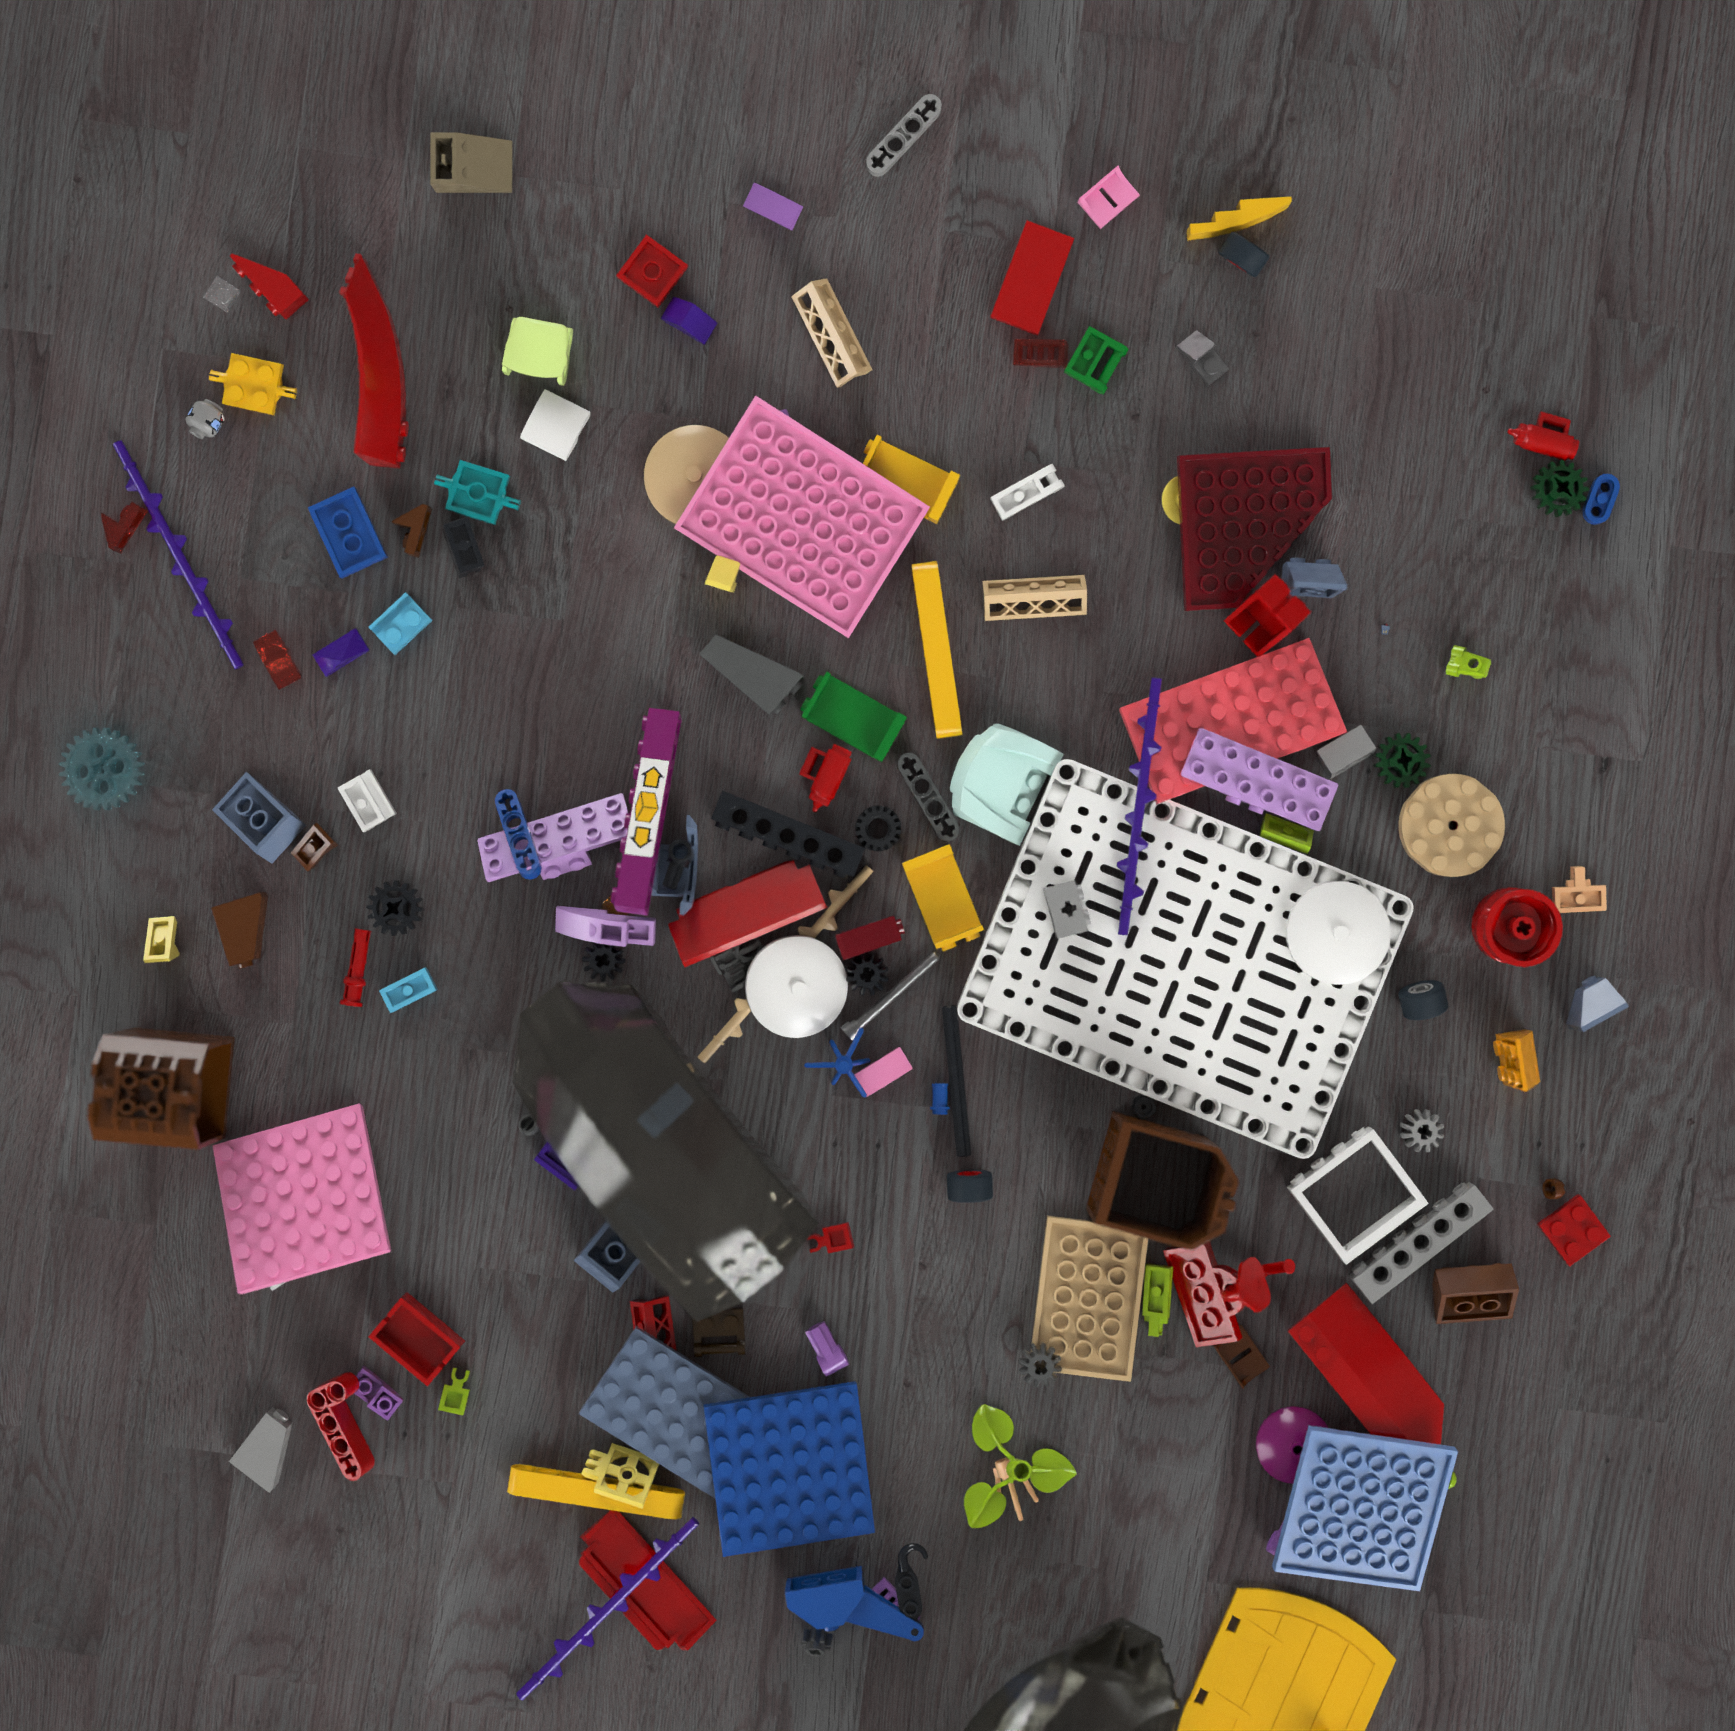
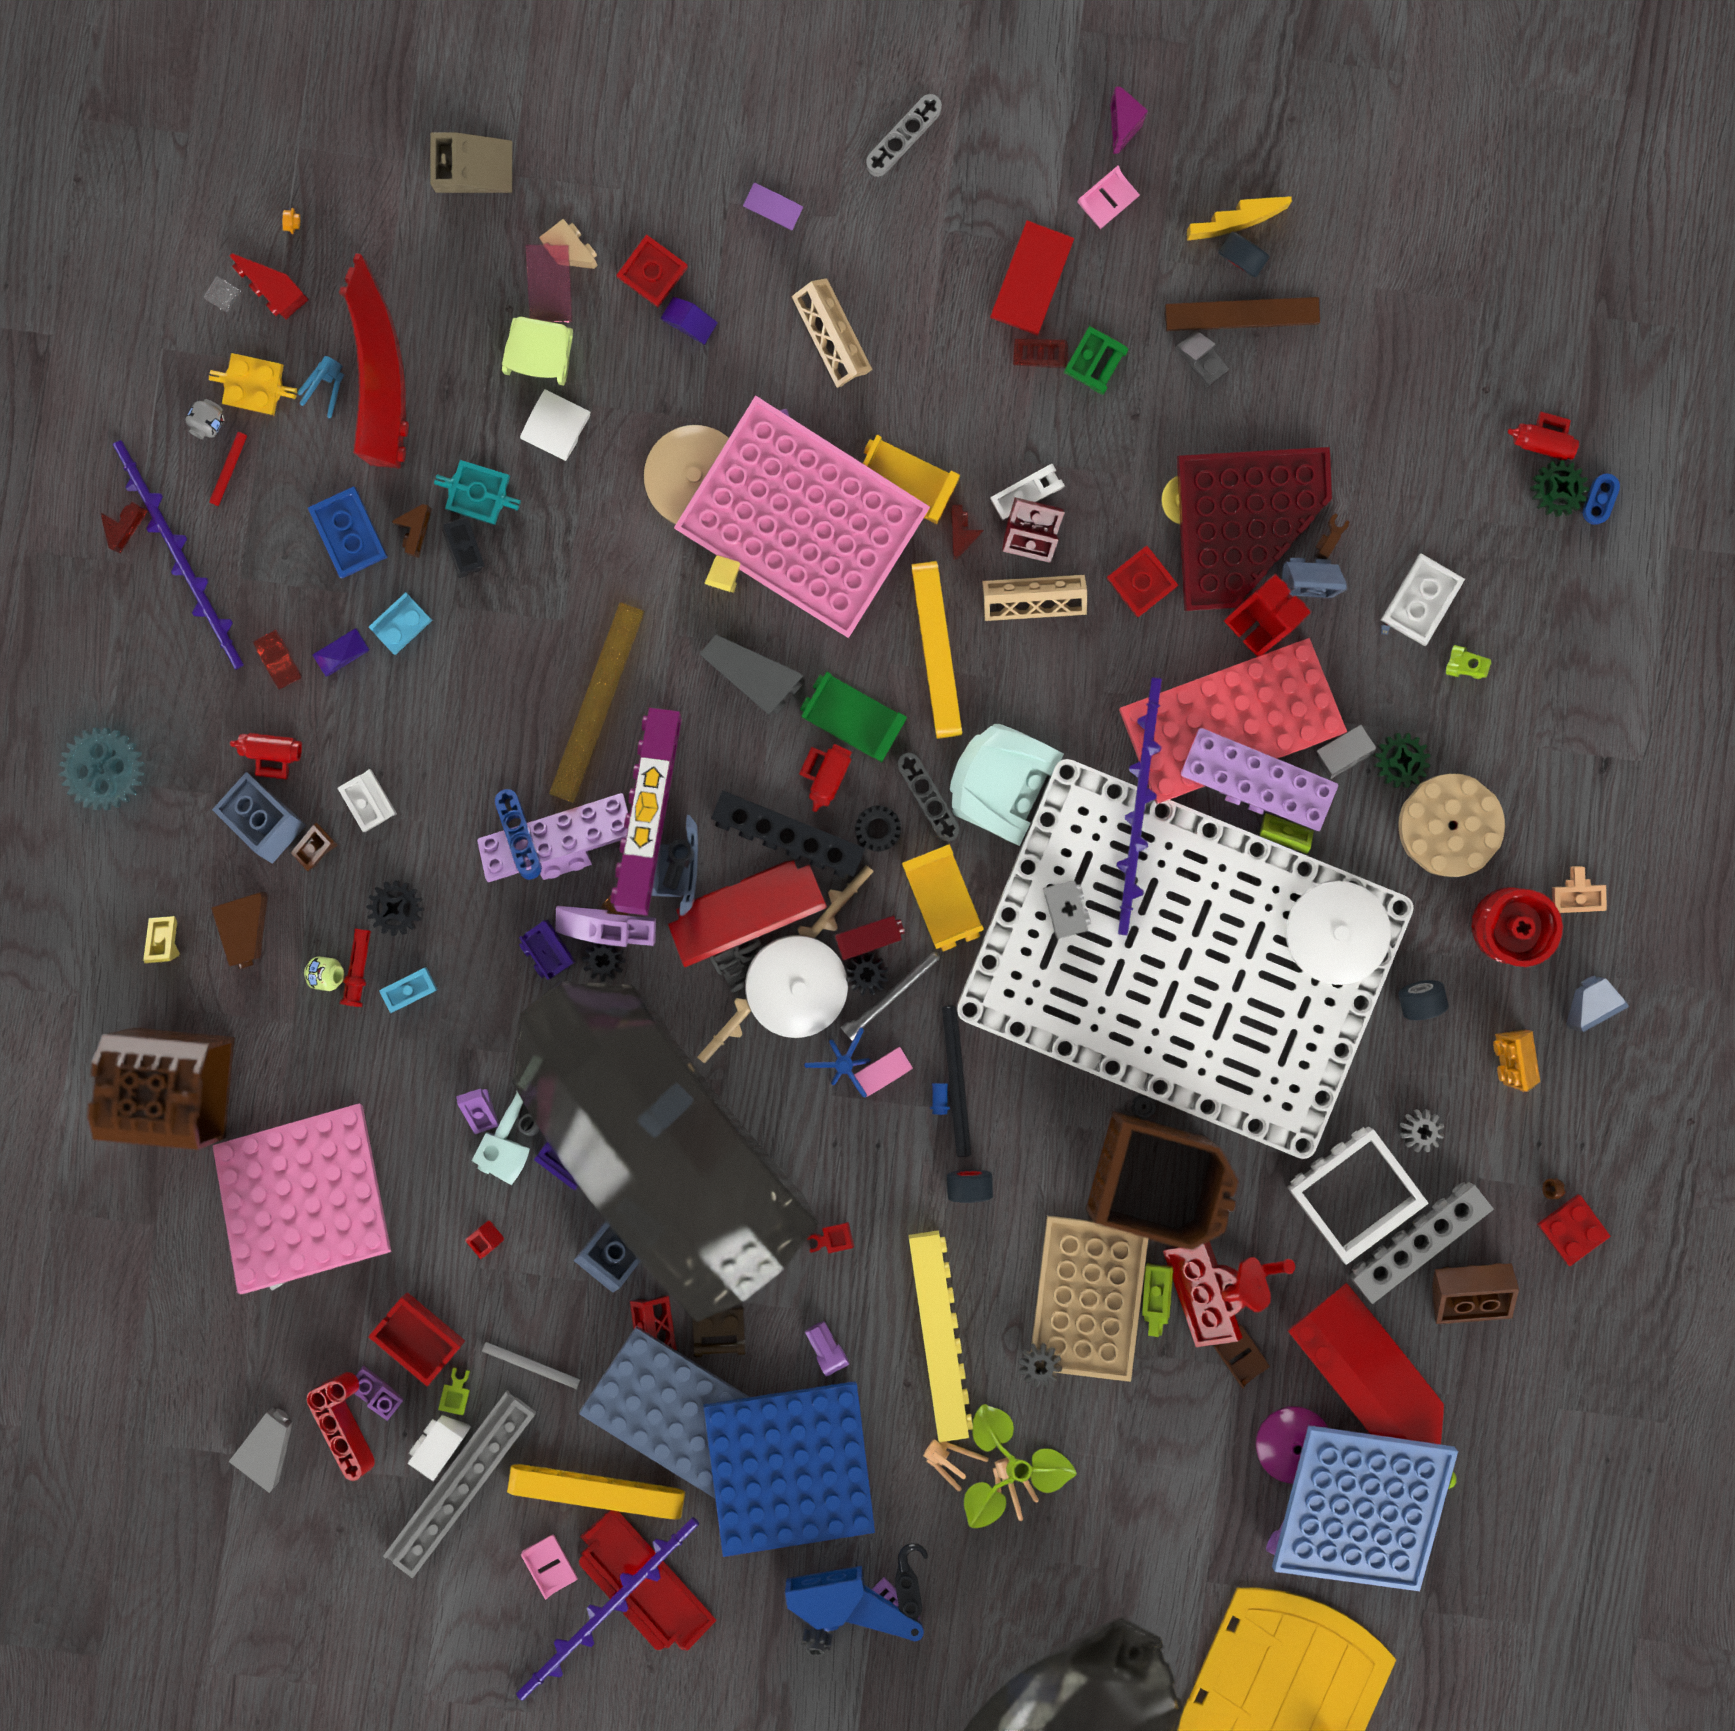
(228, 469): none -> red bar
(270, 749): none -> red piece
(290, 220): none -> light orange plate
(324, 973): none -> yellowish green head
(326, 370): none -> dark azure plant
(435, 1449): none -> white slope
(459, 1484): none -> light grey plate
(478, 1110): none -> medium lavender slope
(484, 1239): none -> red slope
(500, 1155): none -> light aqua piece
(531, 1365): none -> light grey bar
(546, 950): none -> dark purple hinge
(549, 282): none -> clear pink piece
(555, 1576): none -> bright pink piece
(565, 234): none -> tan slope
(596, 702): none -> clear yellow plate
(603, 1466): light yellow piece -> none
(937, 1454): none -> light nougat plant
(938, 1336): none -> light yellow brick
(962, 538): none -> clear red slope
(1032, 530): none -> slope
(1126, 118): none -> magenta slope
(1142, 581): none -> red plate
(1242, 314): none -> reddish brown tile
(1327, 543): none -> reddish brown plate
(1422, 599): none -> white tile

